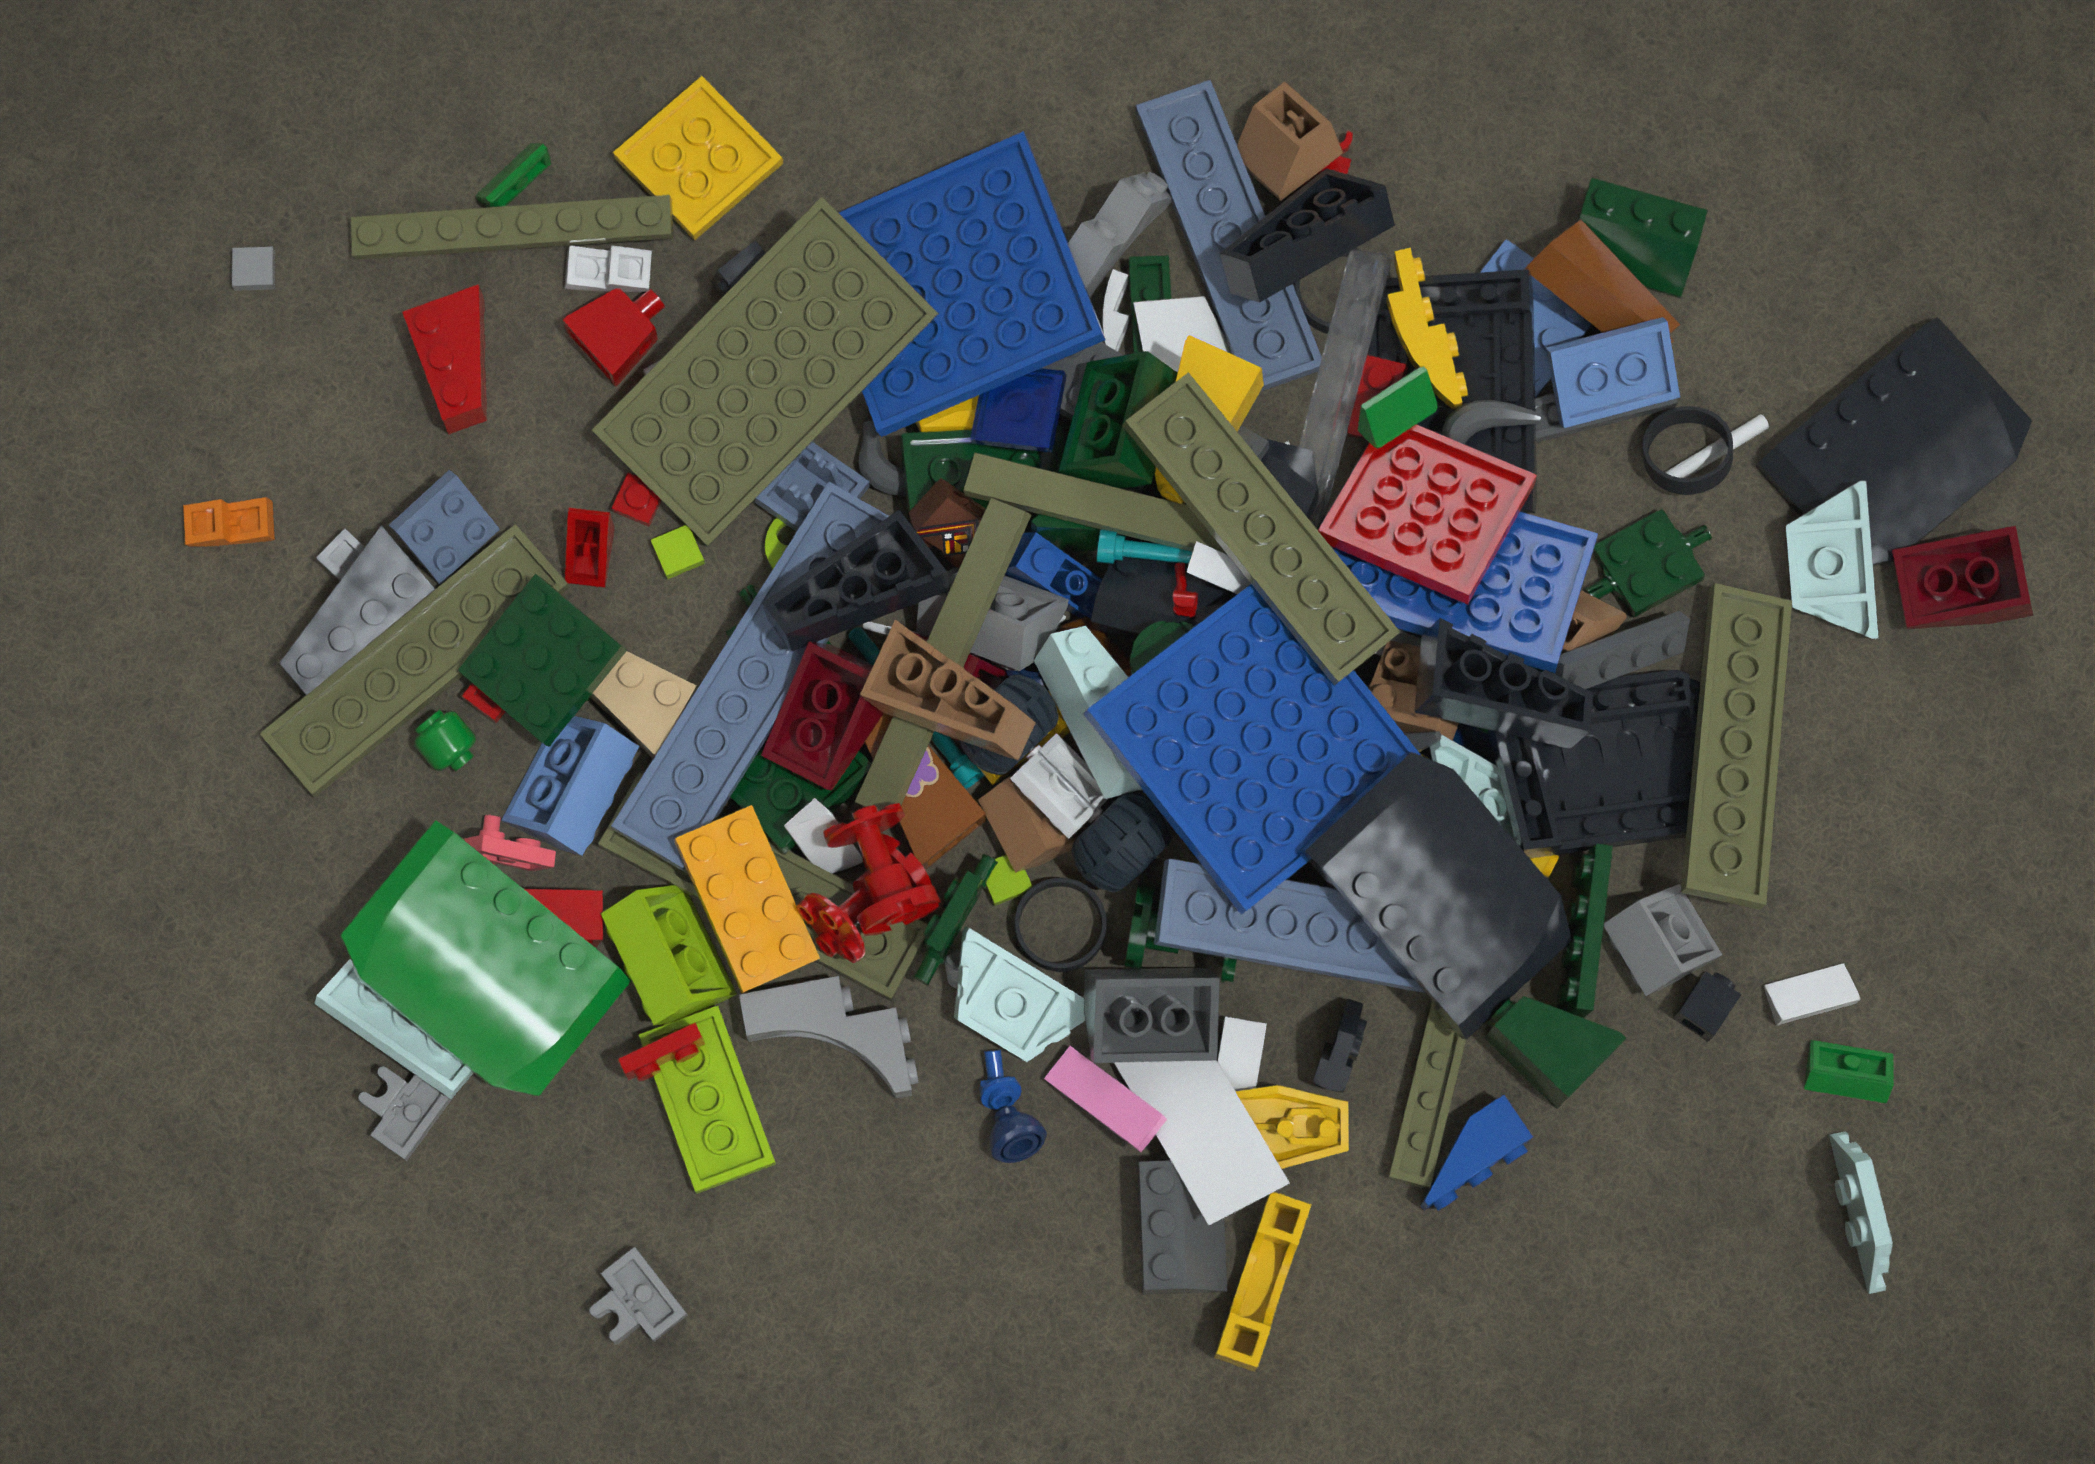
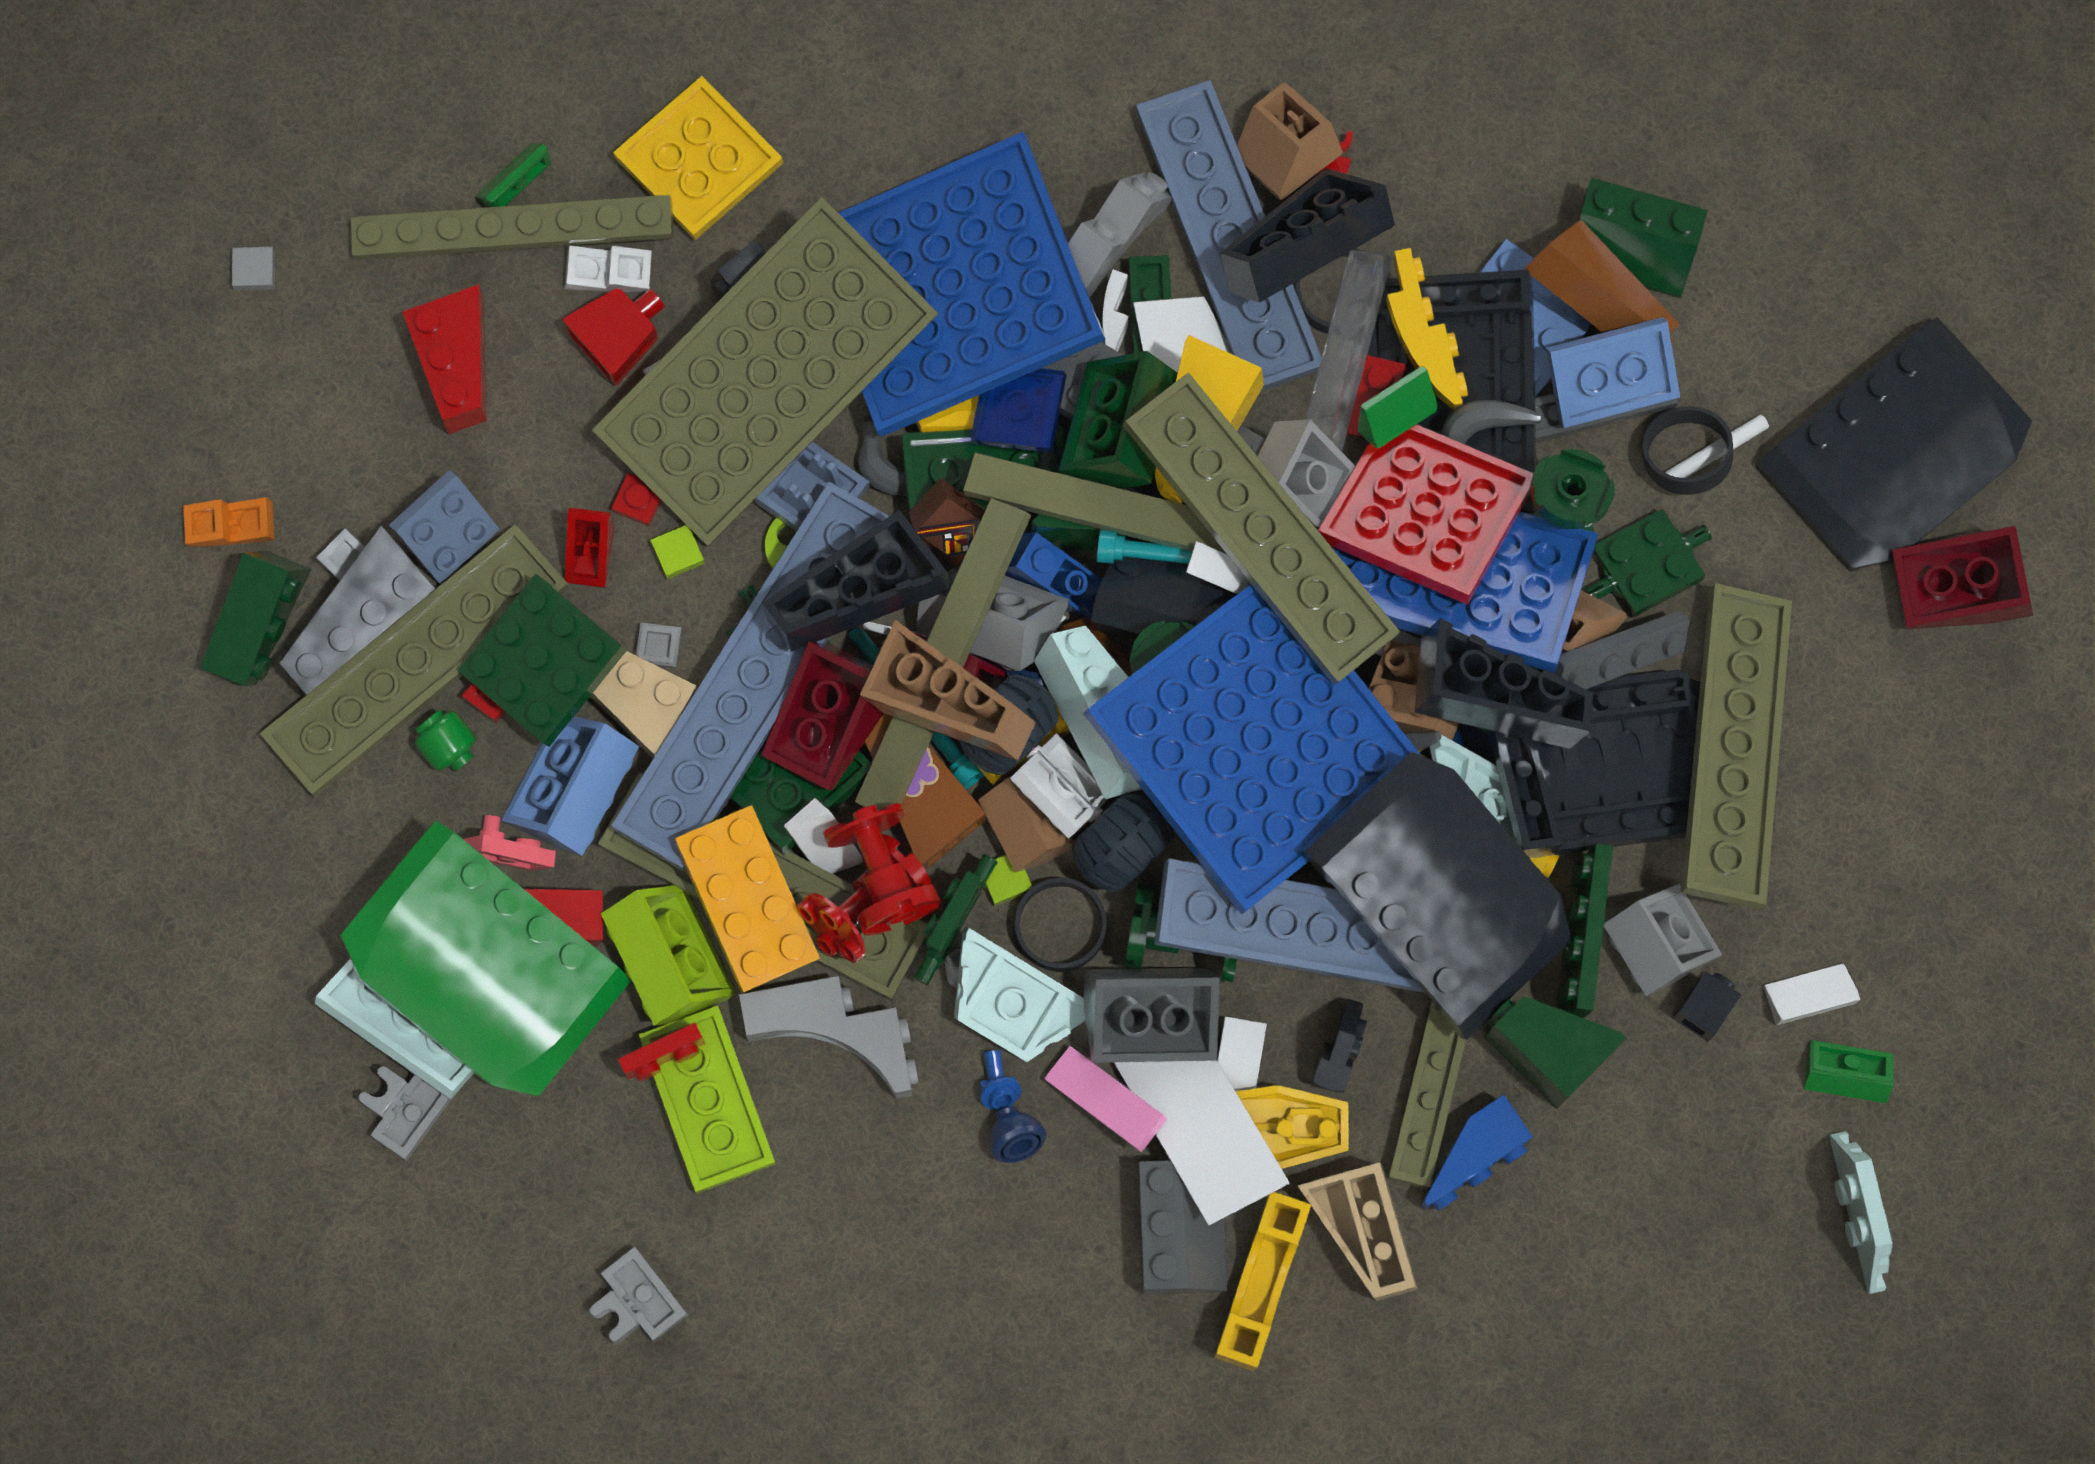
(254, 616): none -> dark green wedge
(659, 644): none -> light grey tile
(1184, 601): red hand -> none
(1306, 466): none -> light grey slope
(1365, 1226): none -> tan wedge
(1571, 489): none -> dark green piece
(1834, 562): light aqua wing -> none

